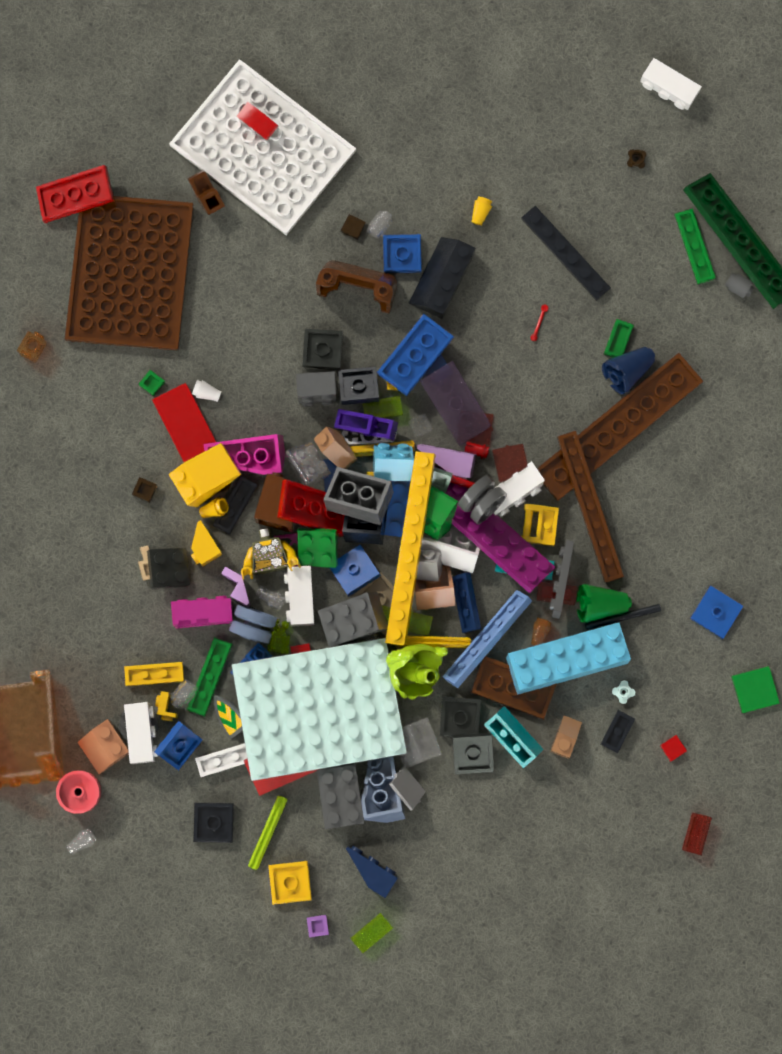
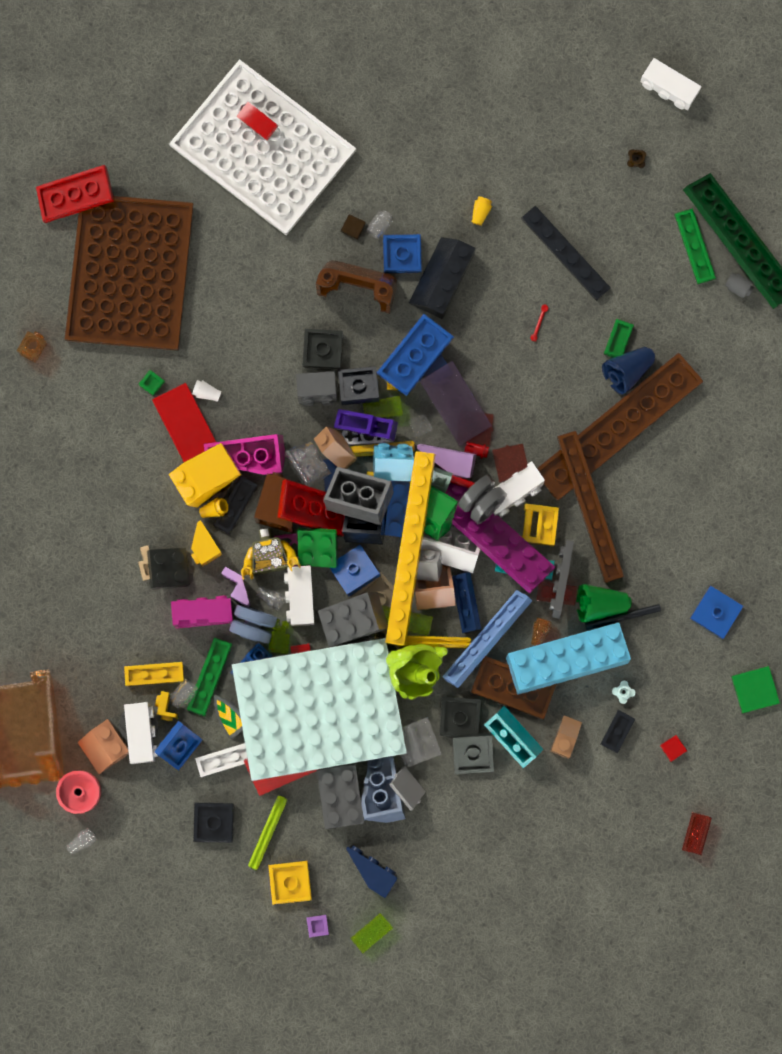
(144, 489): dark brown plate -> none
(205, 192): reddish brown brick -> none

